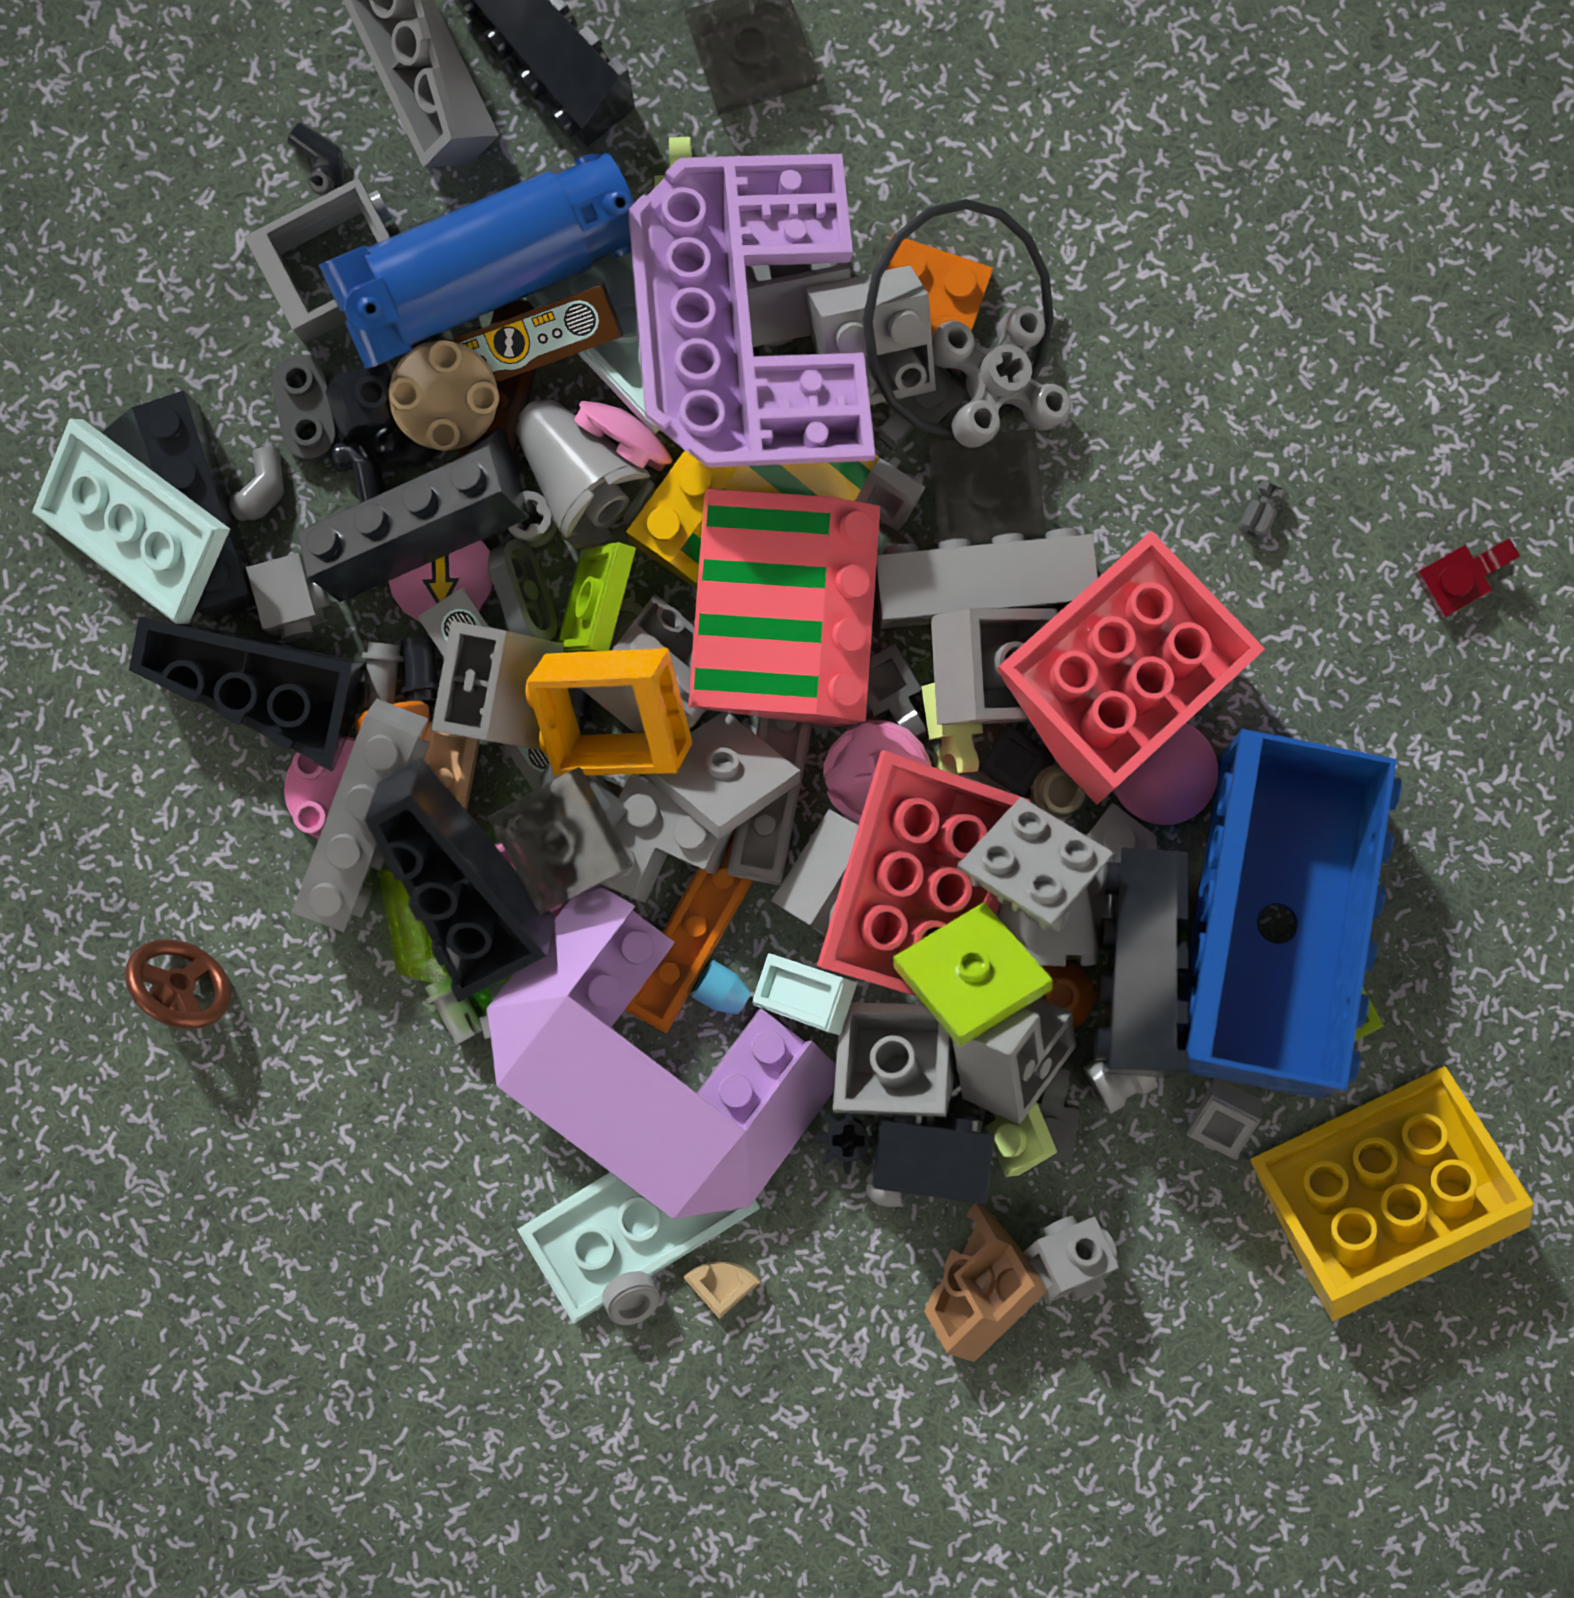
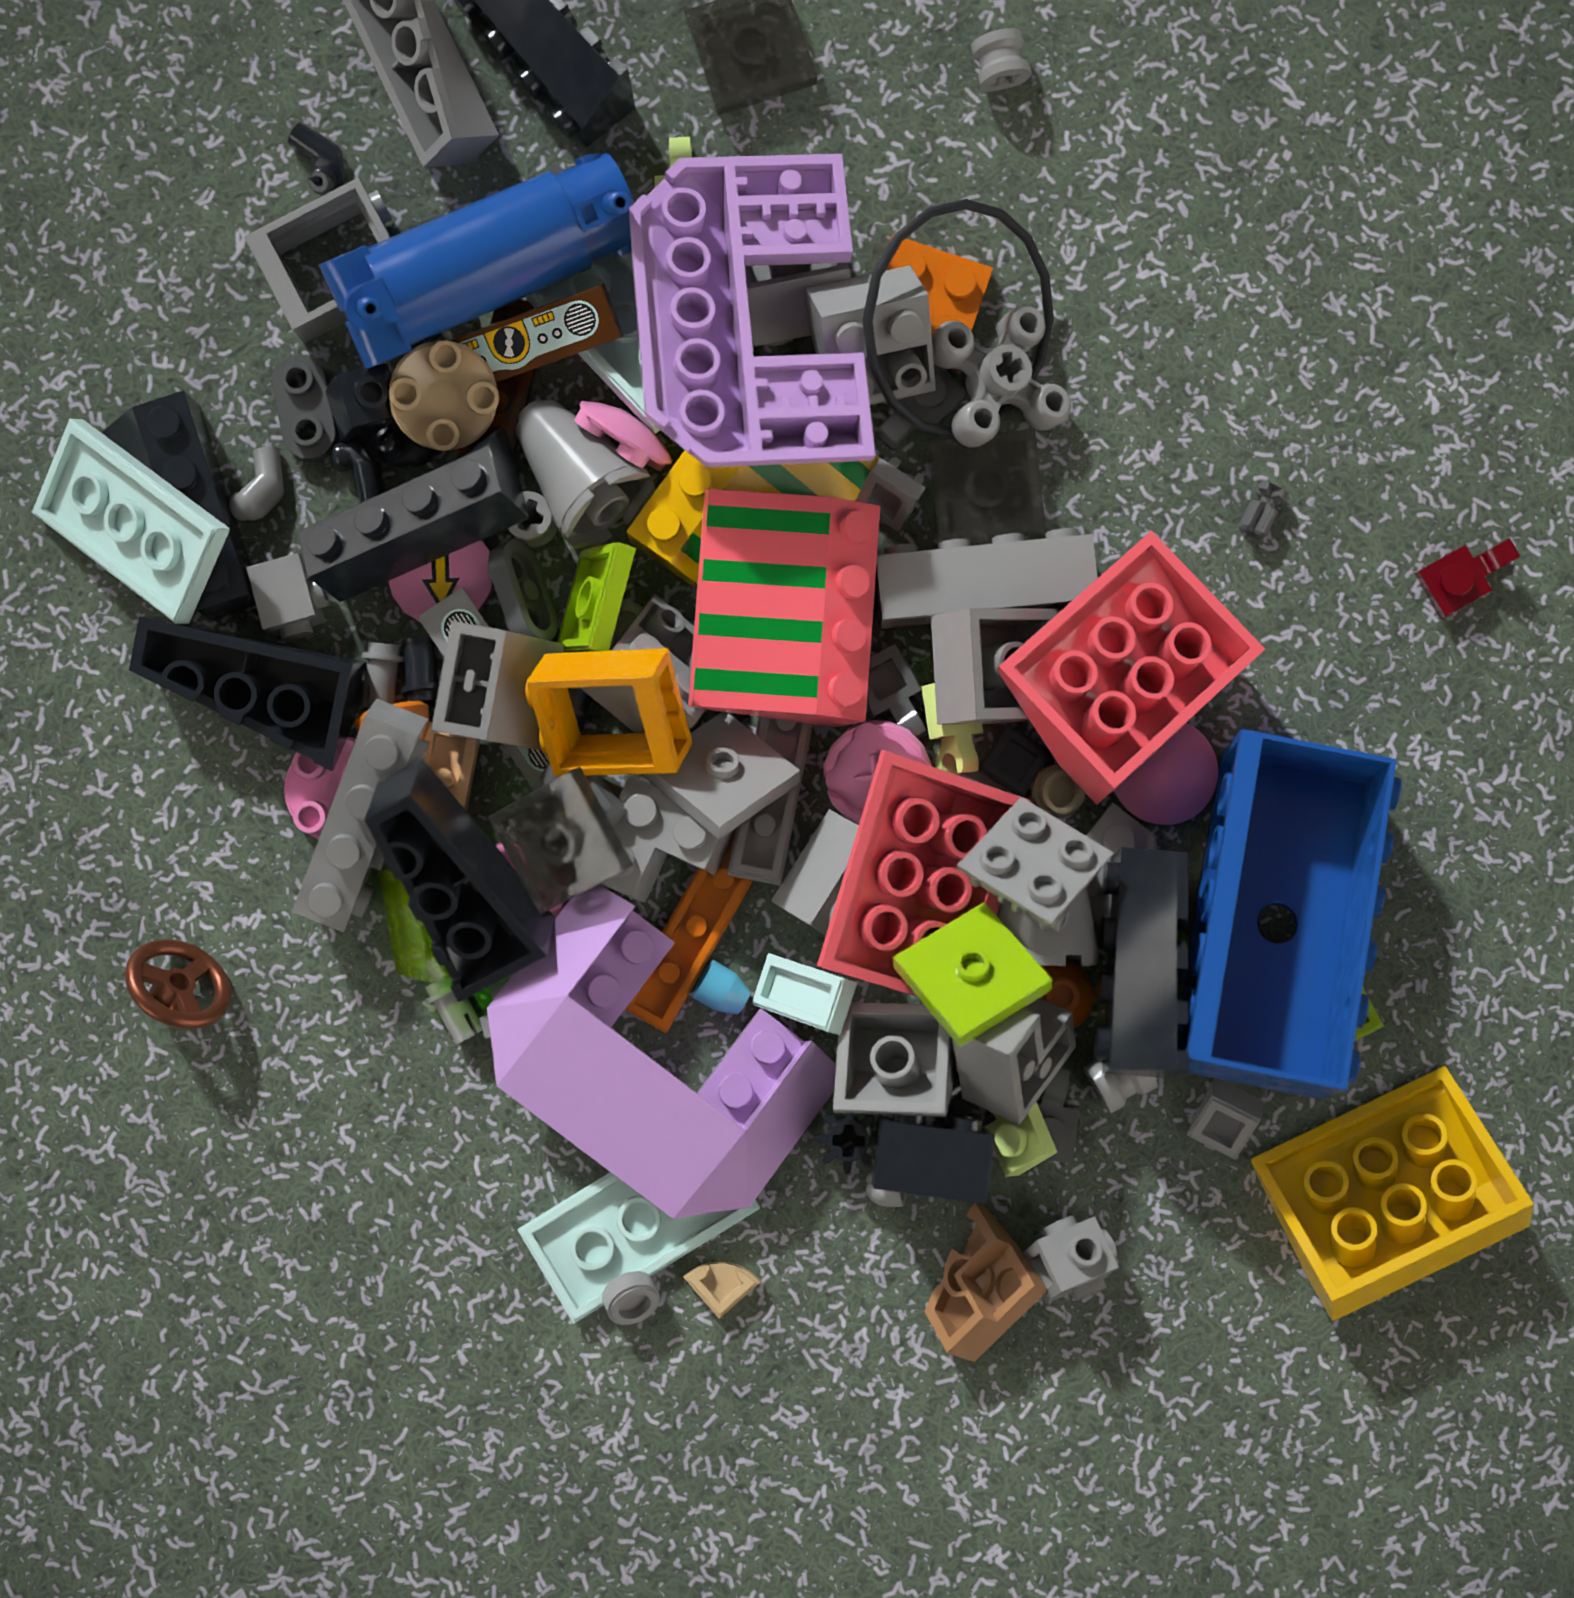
(1000, 59): none -> light grey wheel

